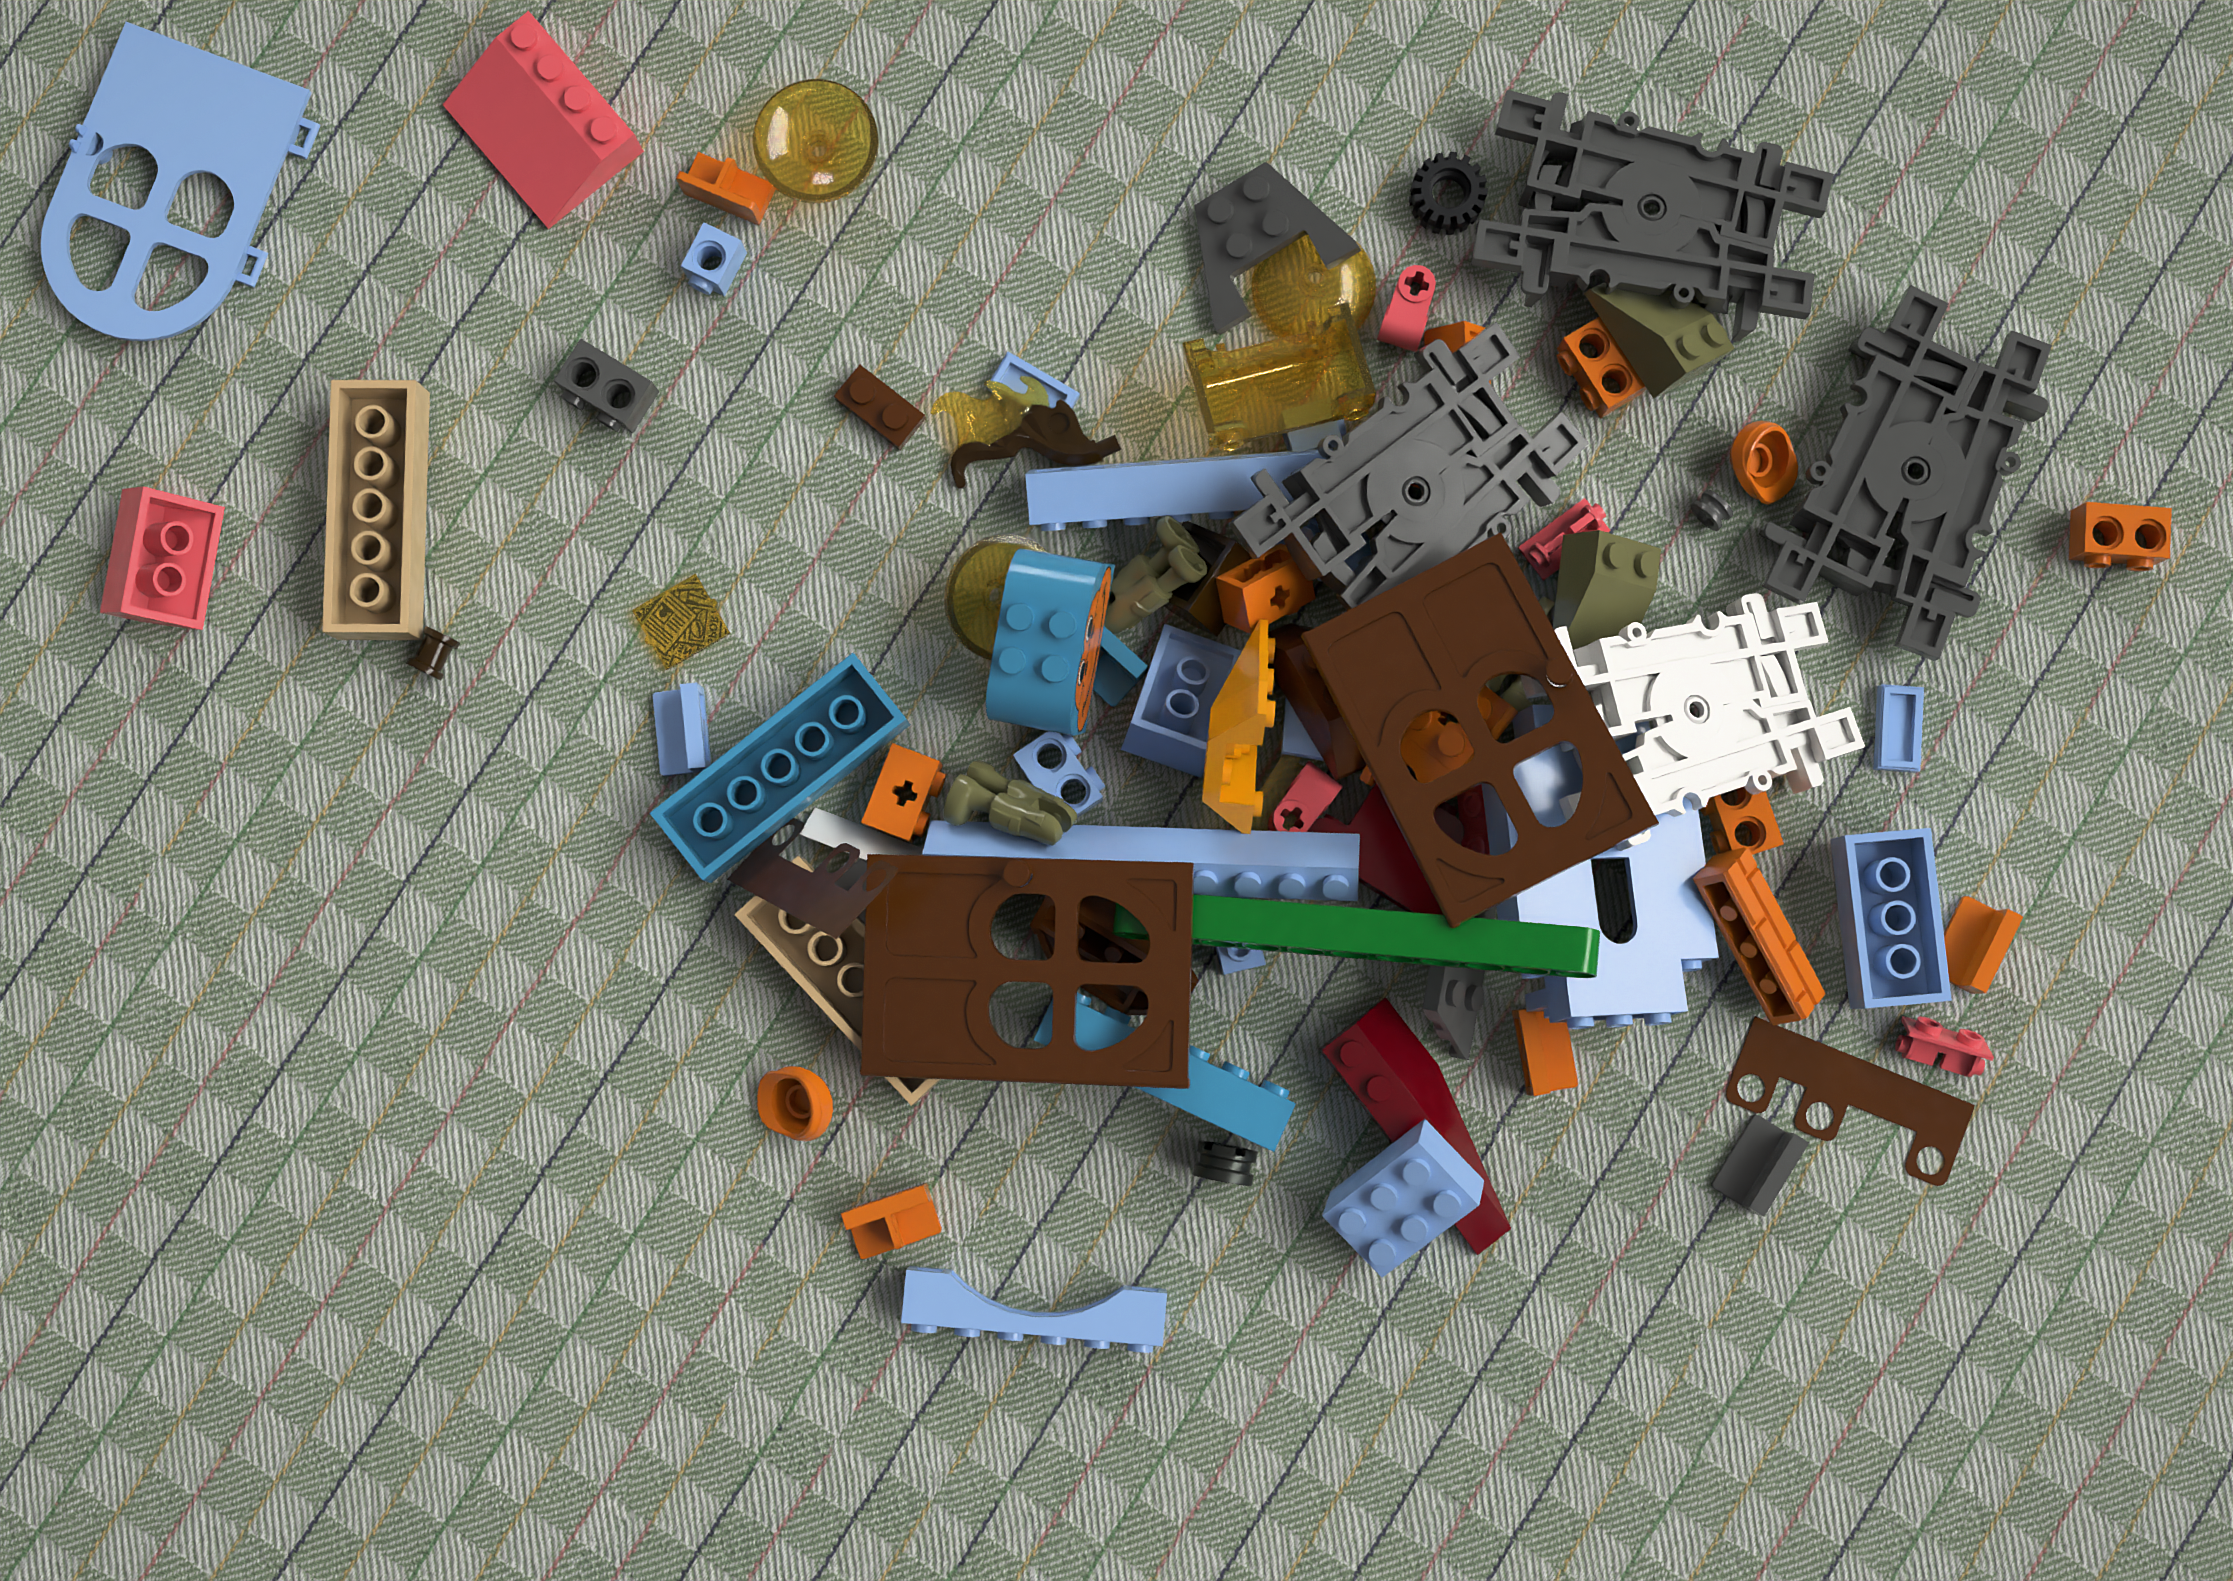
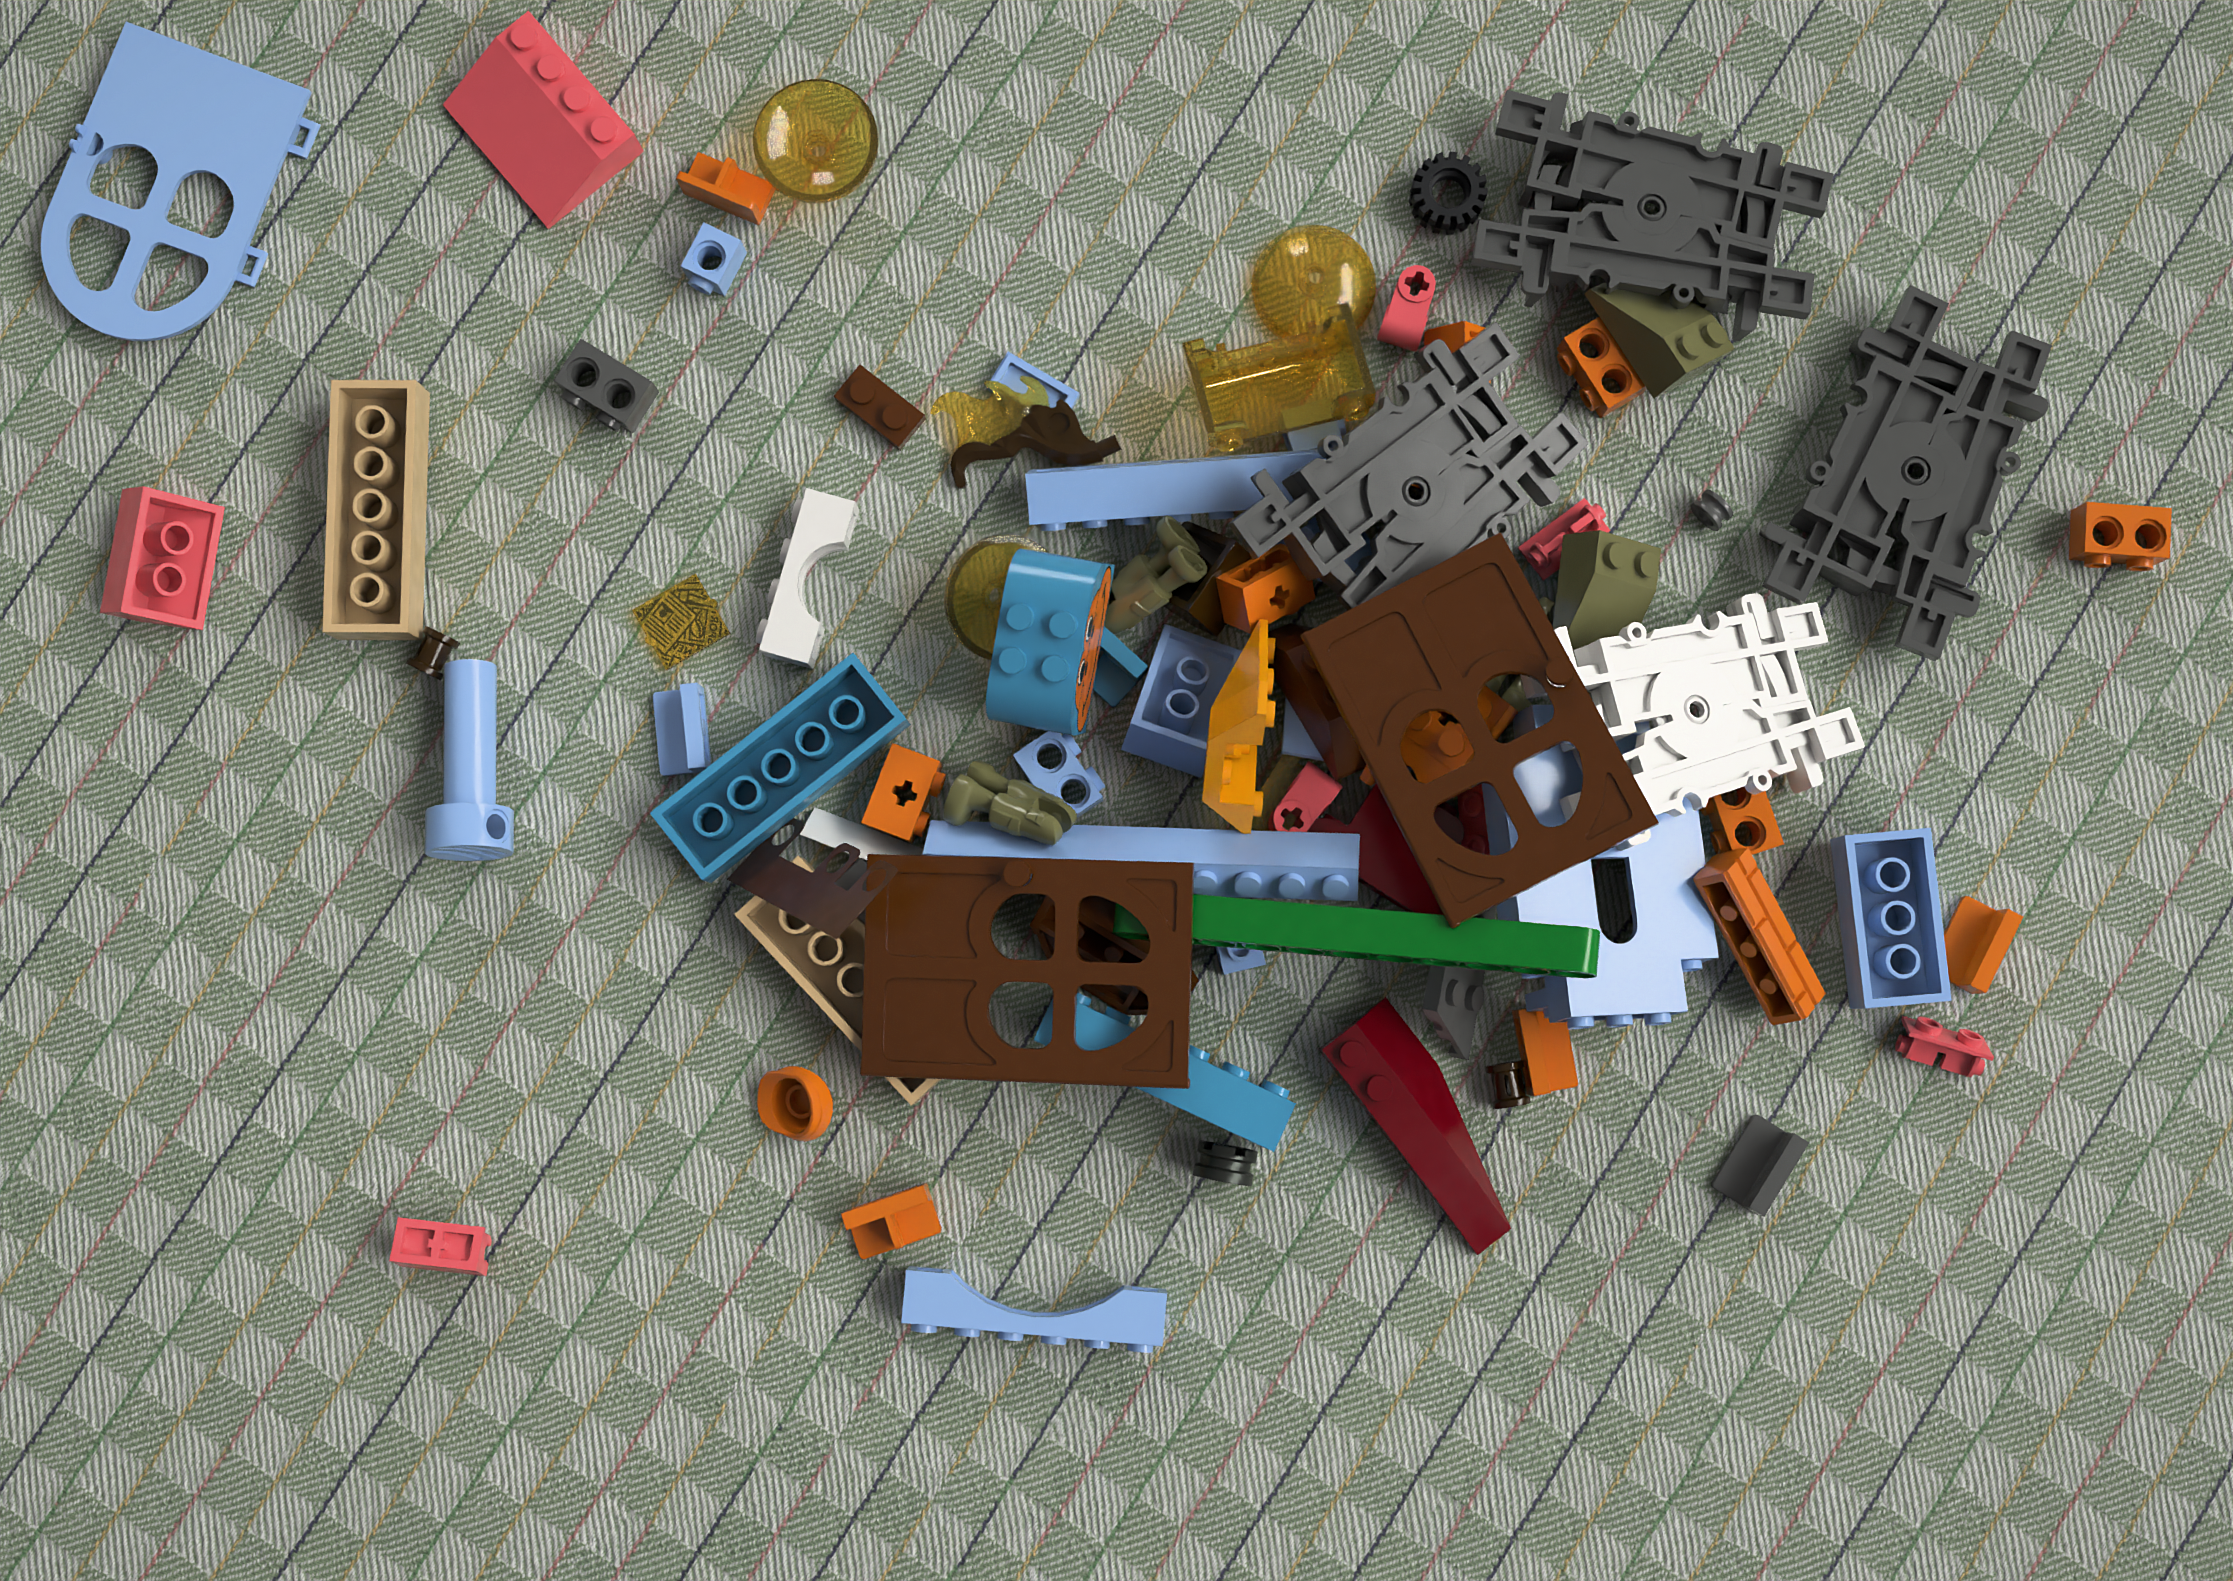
(440, 1246): none -> coral hinge
(469, 820): none -> light blue piece
(821, 527): none -> white arch
(1251, 223): dark grey wing -> none
(1403, 1198): light blue brick -> none
(1502, 1097): none -> dark brown bush
(1764, 461): orange hat -> none
(1845, 1080): reddish brown piece -> none
(1898, 728): light blue tile -> none

